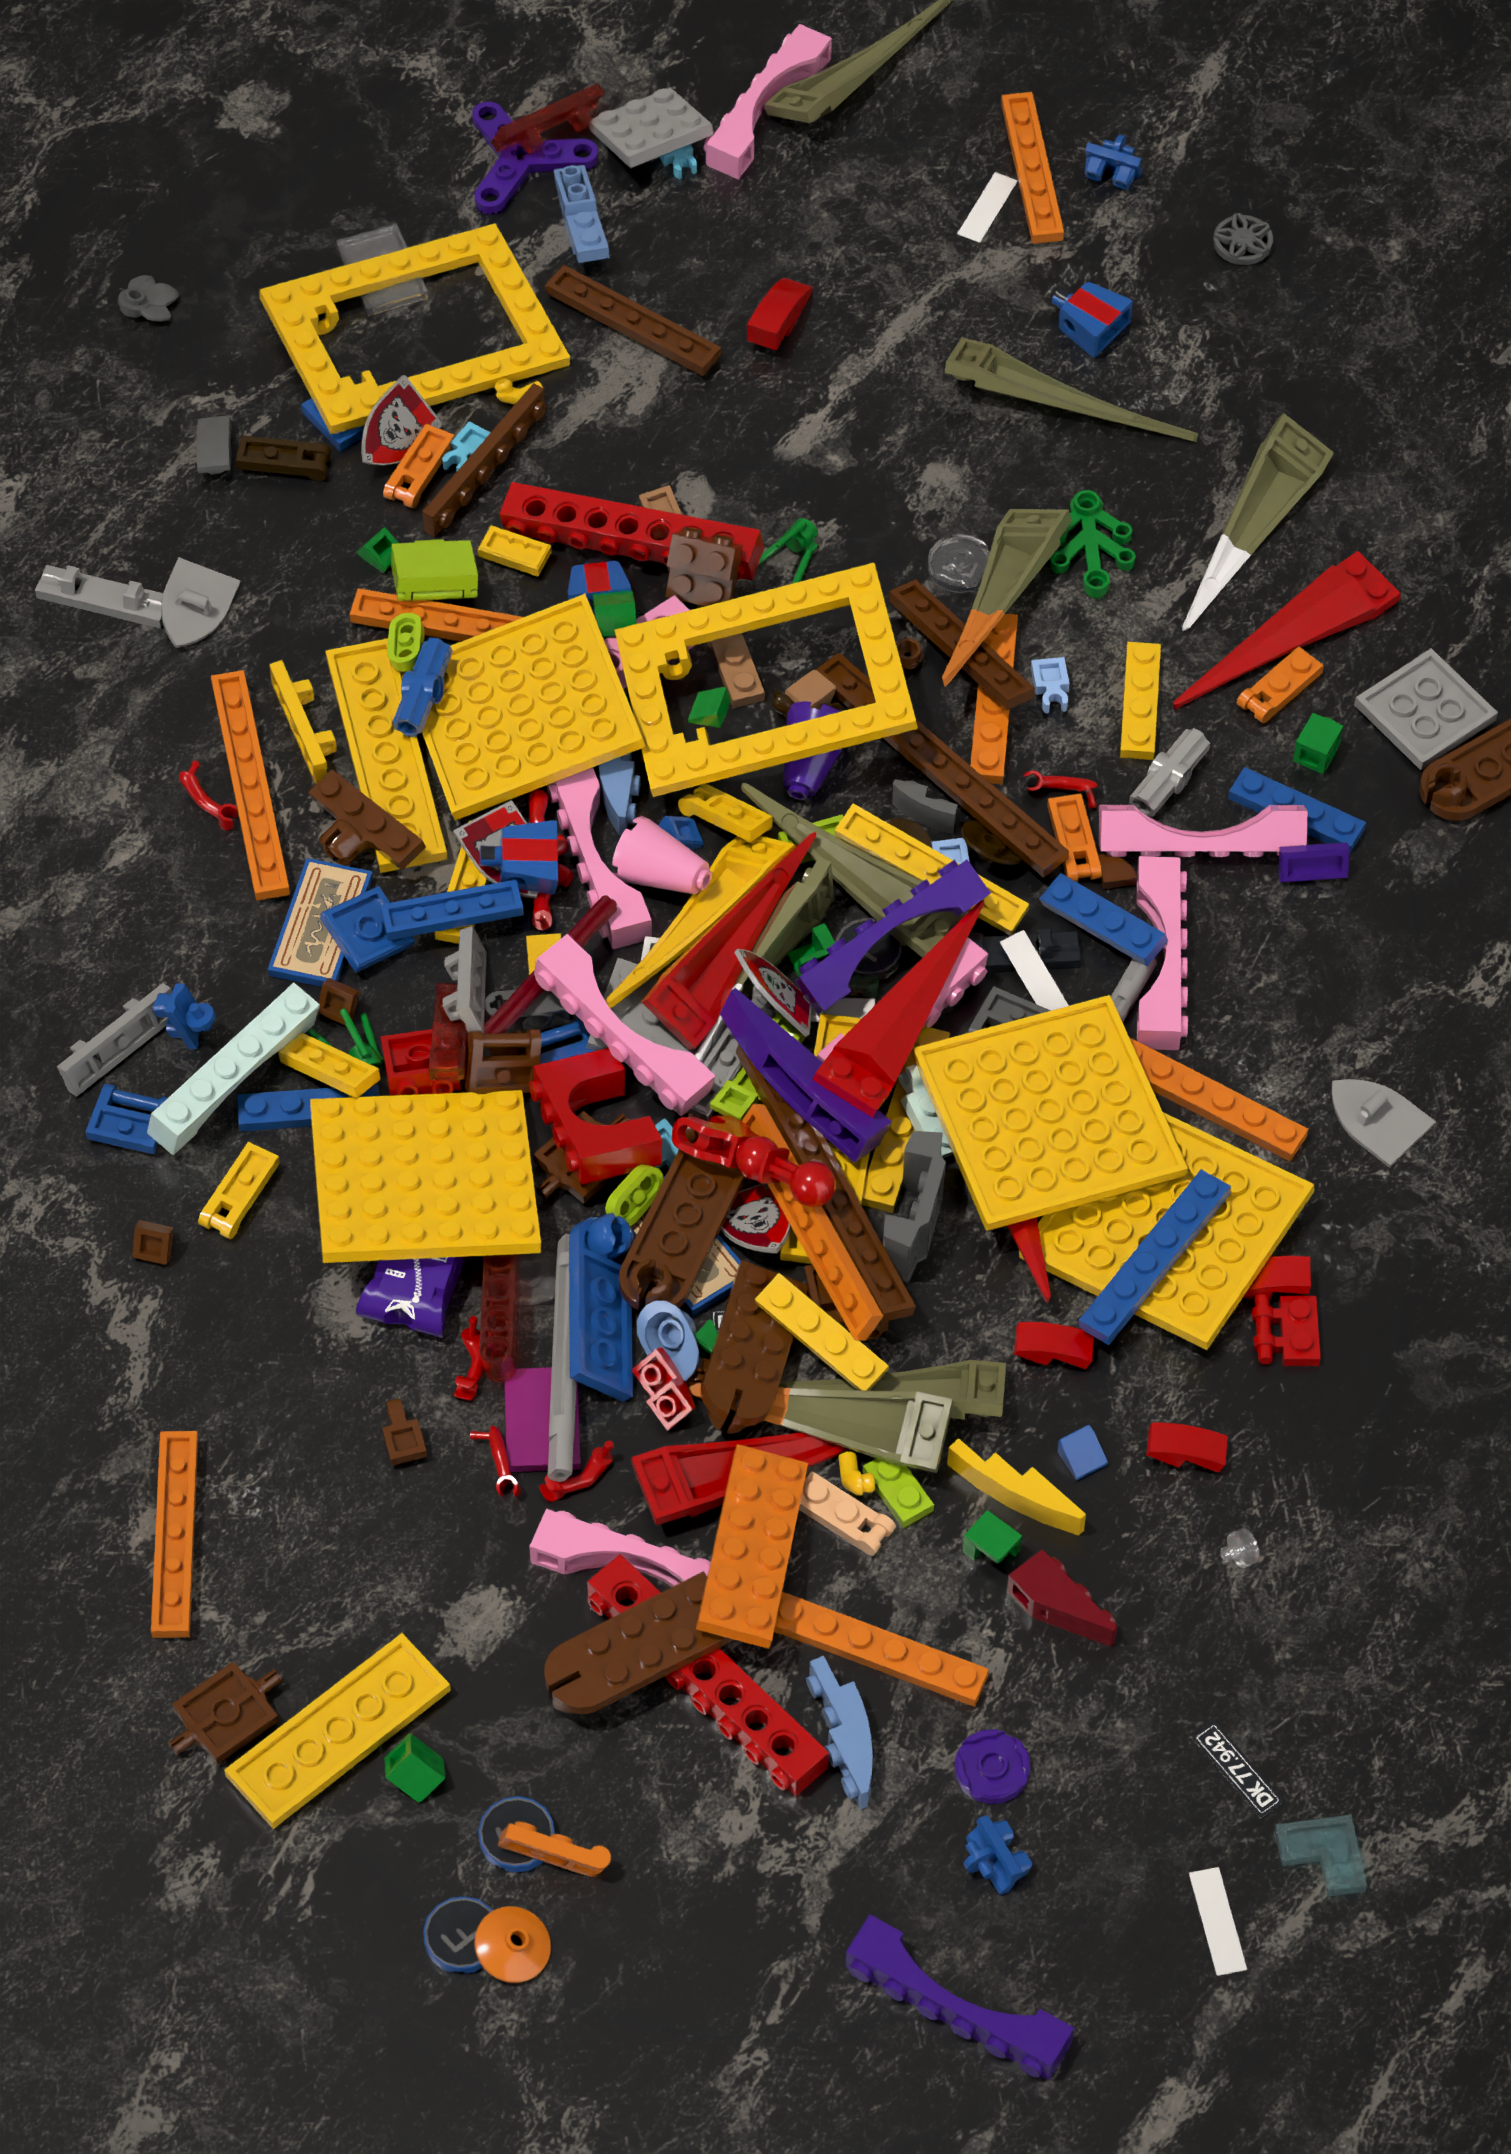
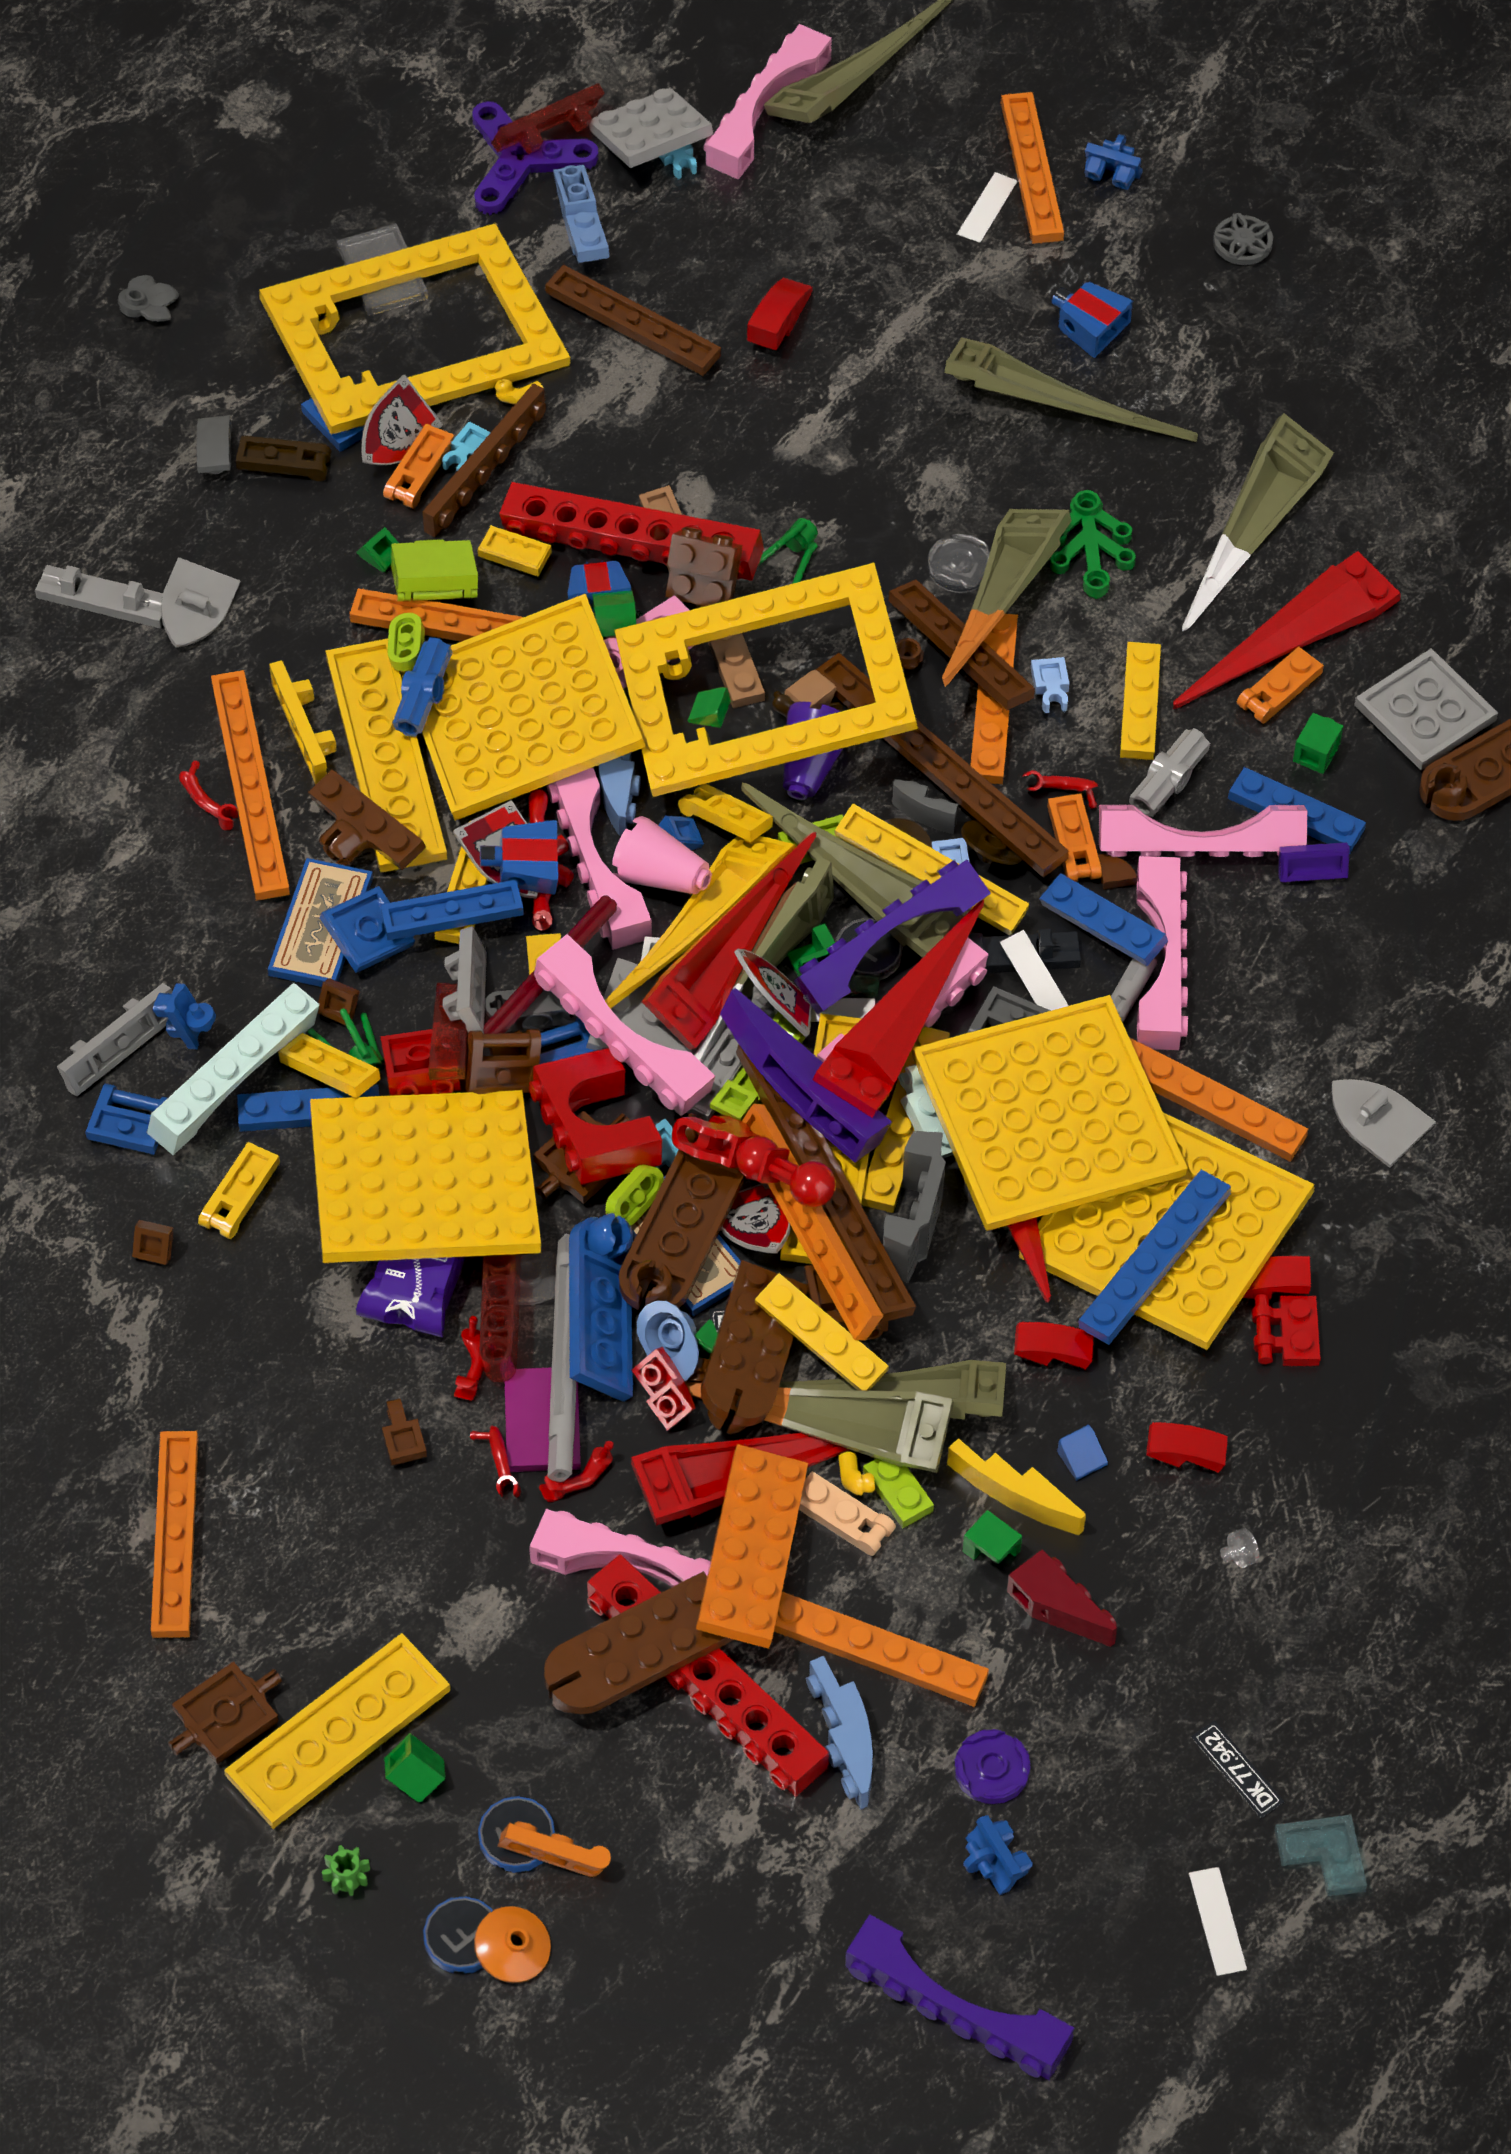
(348, 1880): none -> bright green gear

